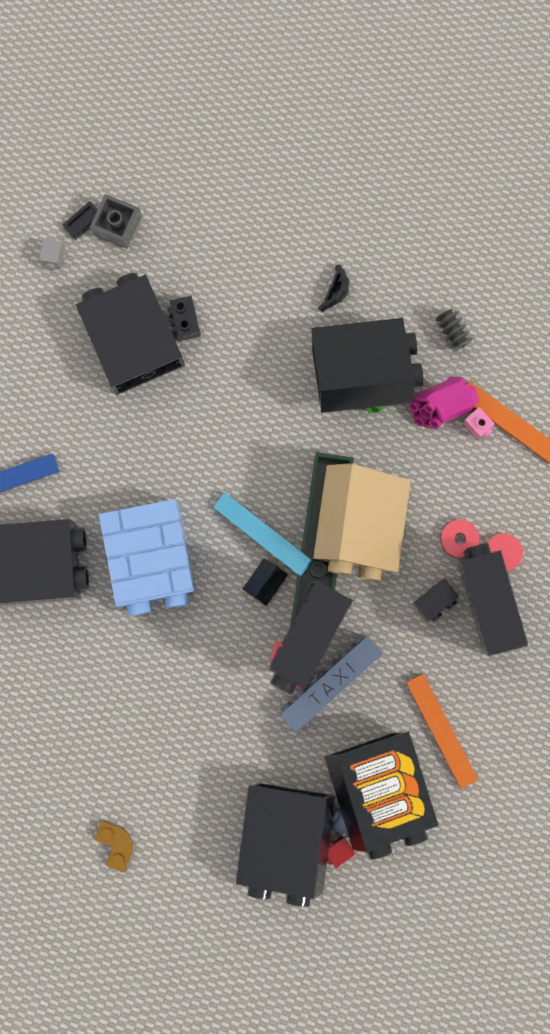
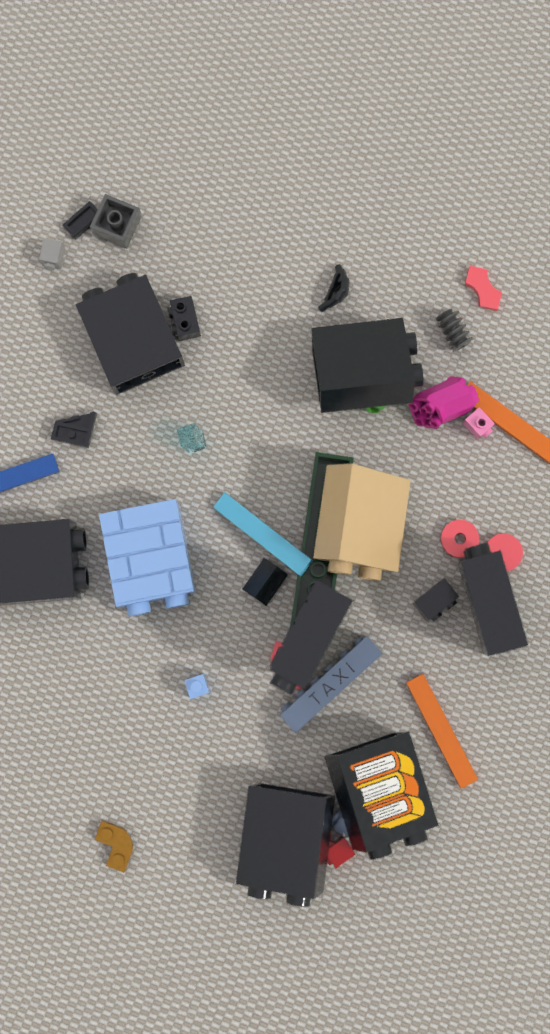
(75, 430): none -> black wing
(191, 438): none -> clear light blue brick
(197, 686): none -> light blue brick
(478, 281): none -> coral tile

